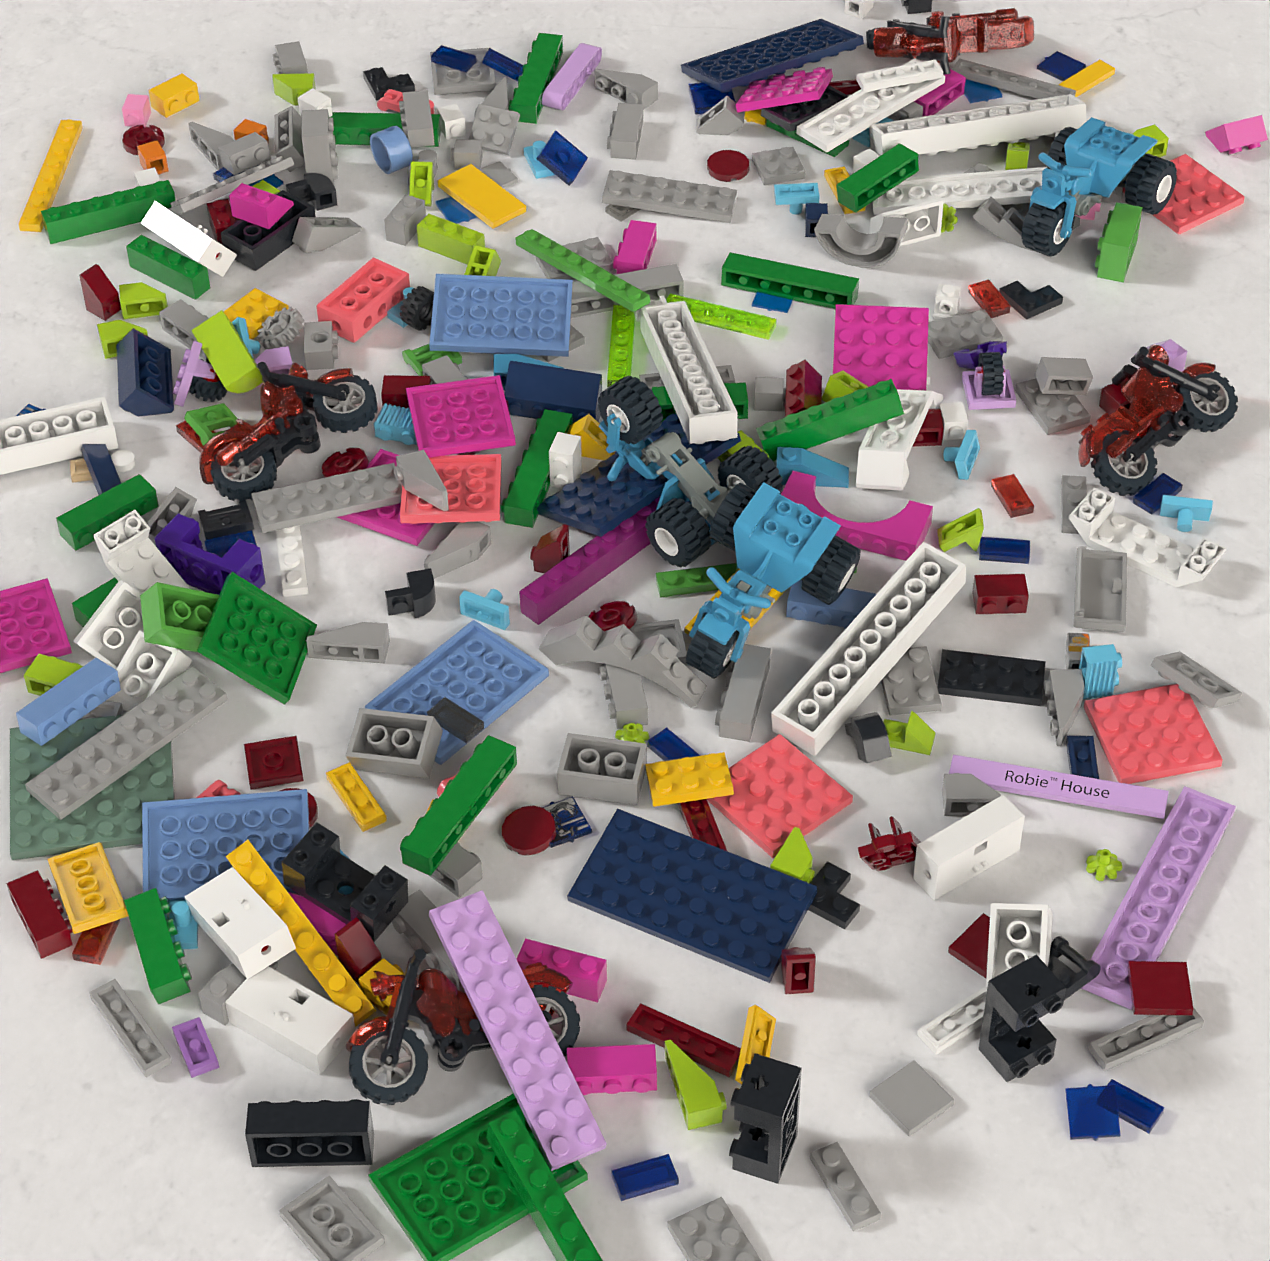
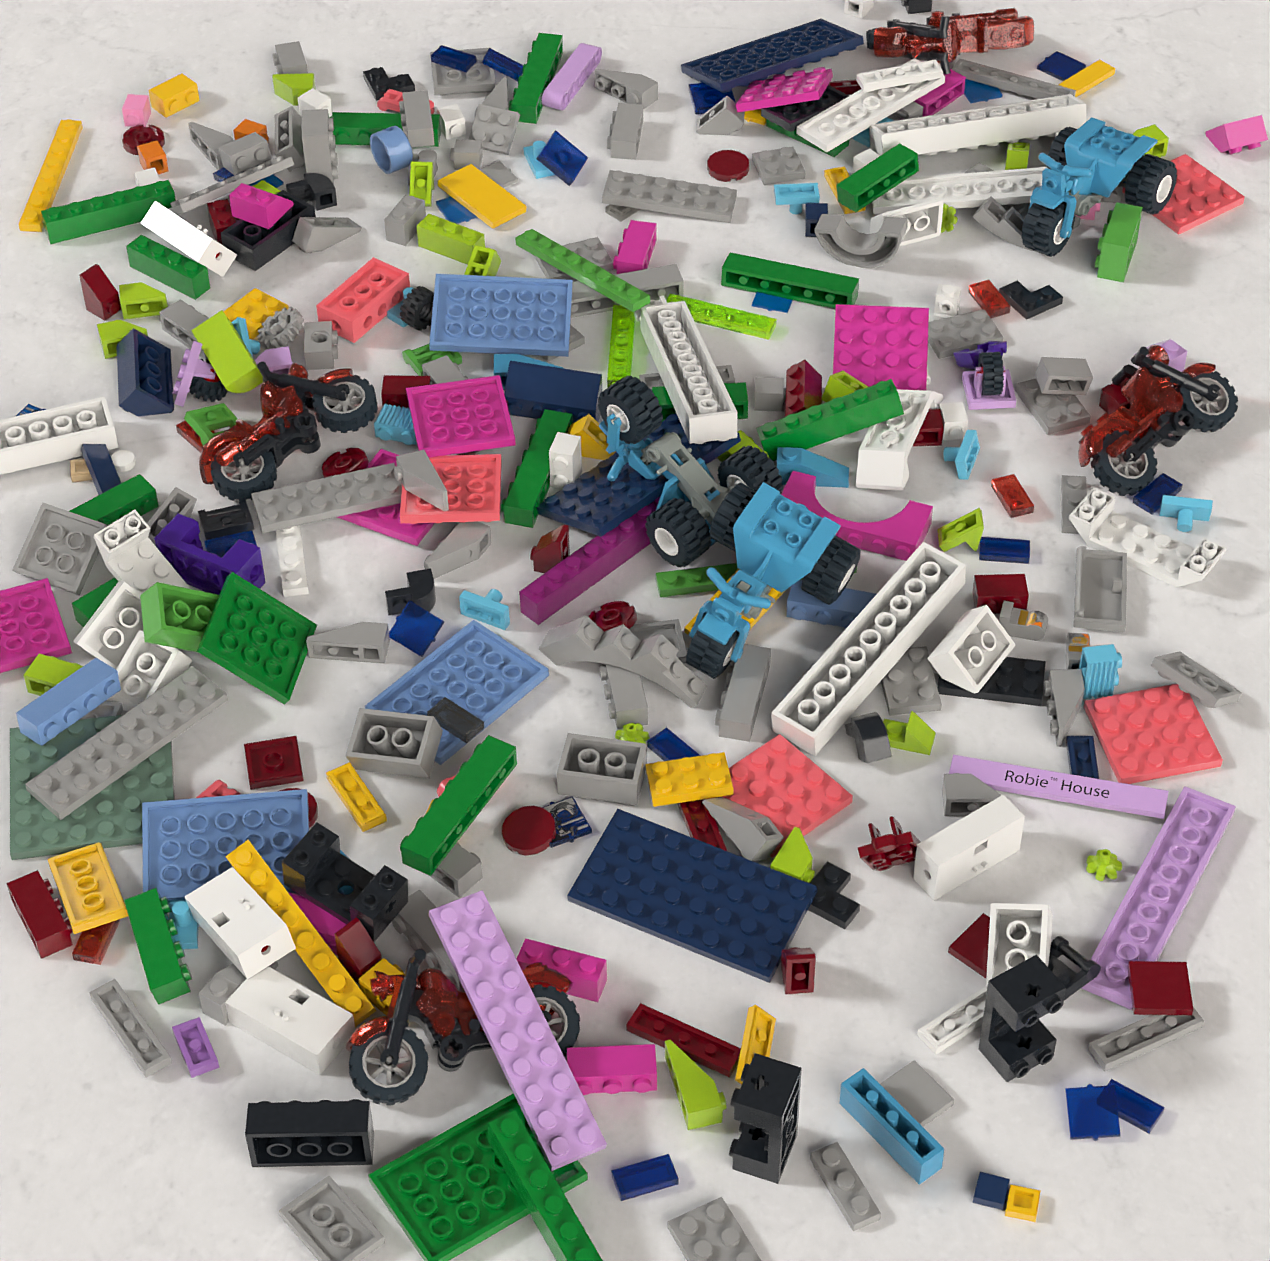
(59, 548): none -> light grey plate
(415, 628): none -> clear blue piece
(748, 829): none -> light grey slope
(891, 1126): none -> dark azure brick
(972, 649): none -> white slope
(991, 1190): none -> dark blue tile
(1022, 1203): none -> yellow tile
(1023, 623): none -> light grey leg

